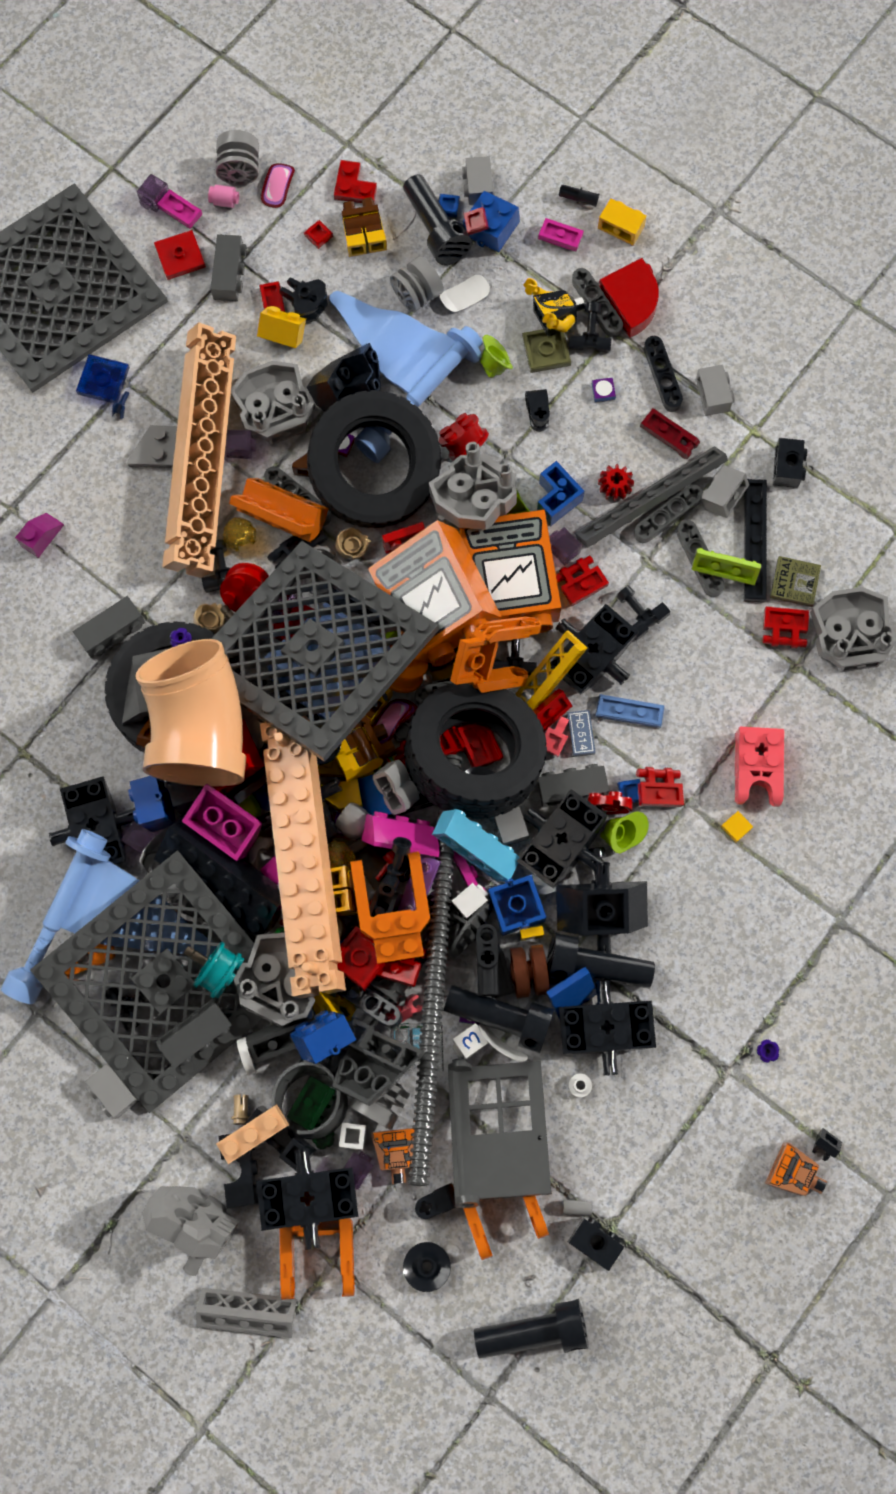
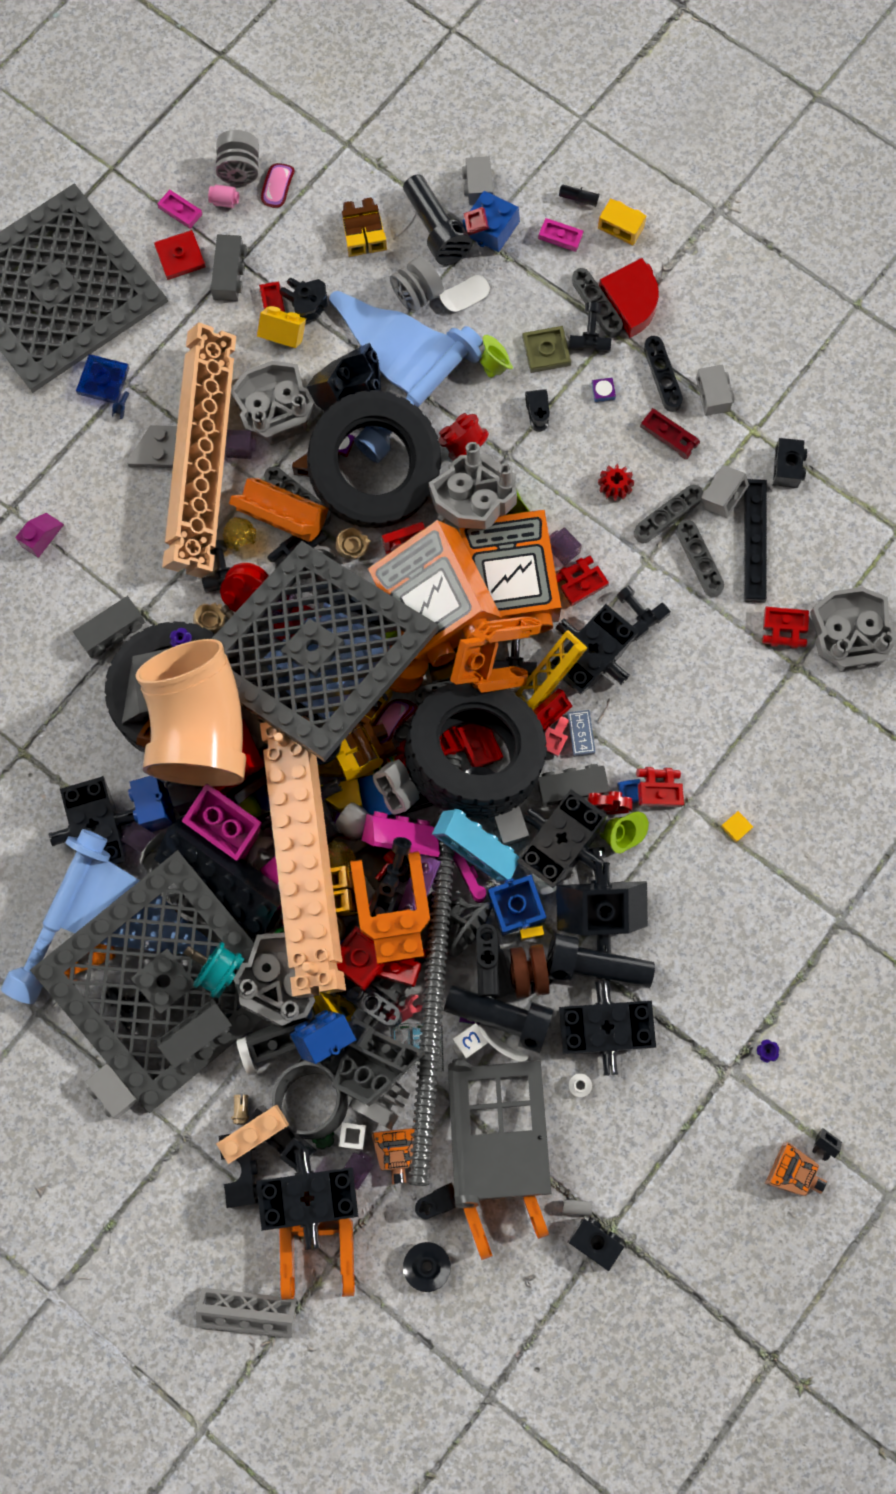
(152, 192): clear purple brick -> none
(190, 1222): light grey brick -> none
(311, 1103): dark green bracket -> none
(318, 234): red tile -> none
(349, 187): red plate -> none
(450, 204): blue tile -> none
(470, 899): white brick -> none
(553, 309): torso -> none
(562, 492): blue brick -> none
(563, 1327): black piece -> none
(572, 991): blue tile -> none
(630, 711): medium blue tile -> none
(651, 496): dark grey plate -> none
(726, 566): lime plate -> none
(757, 769): coral brick -> none
(795, 581): olive tile -> none

